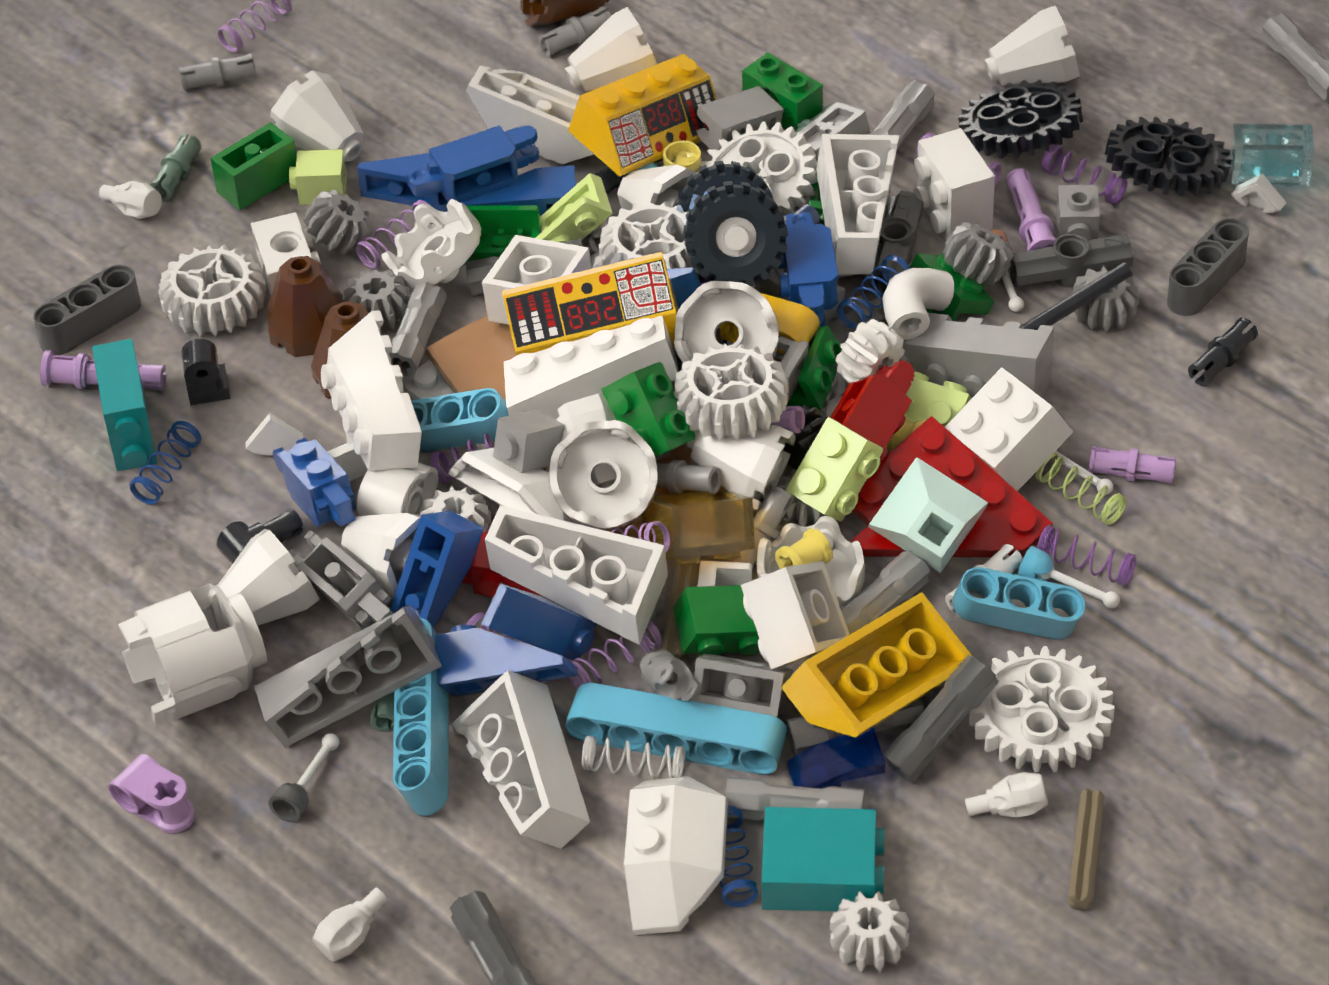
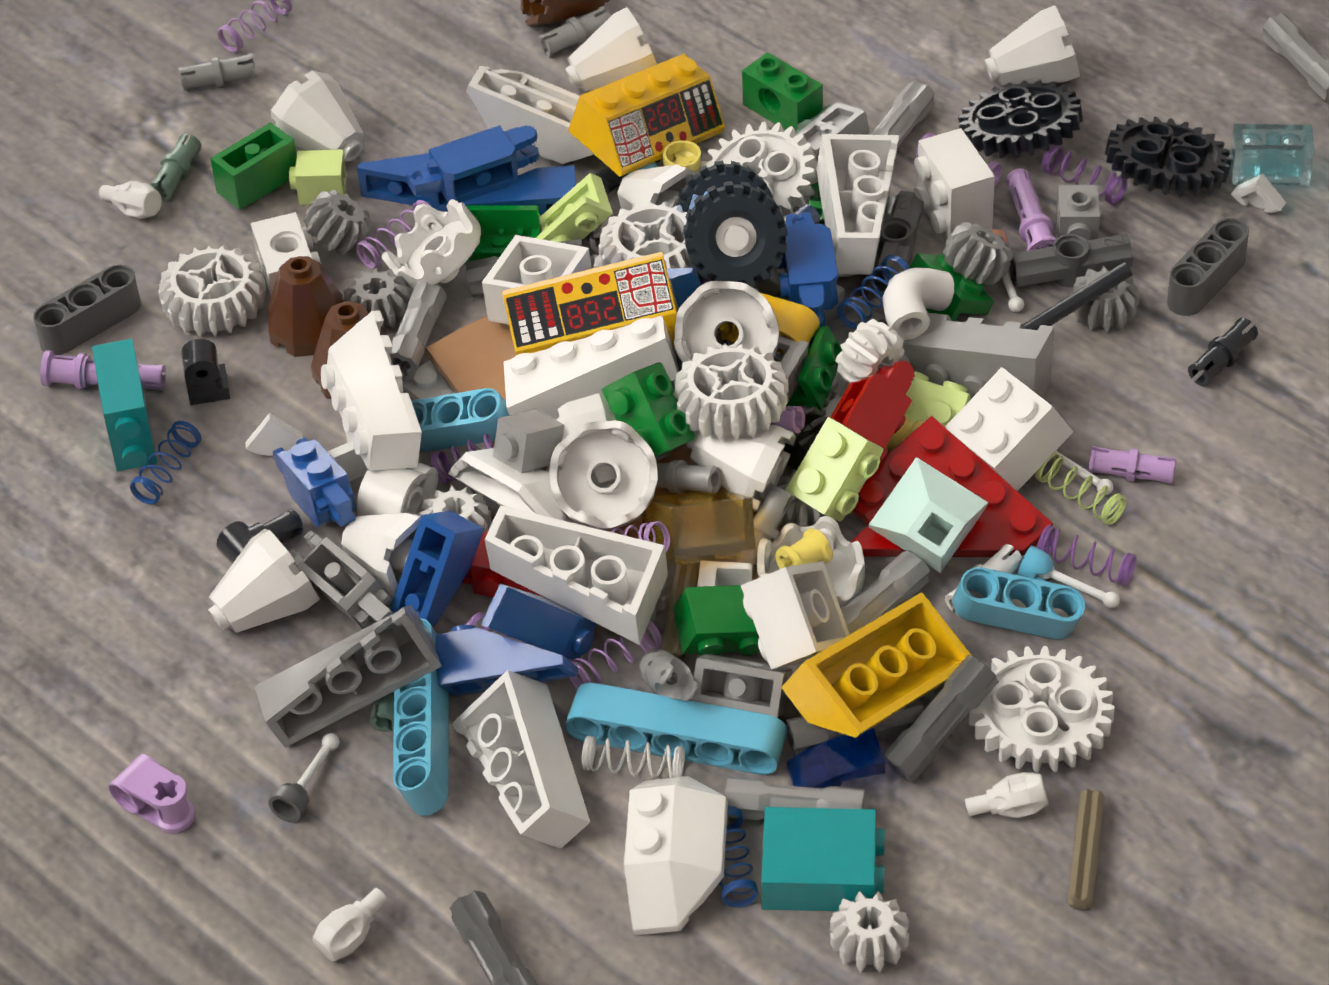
(194, 648): white piece -> none
(735, 113): light grey hinge -> none

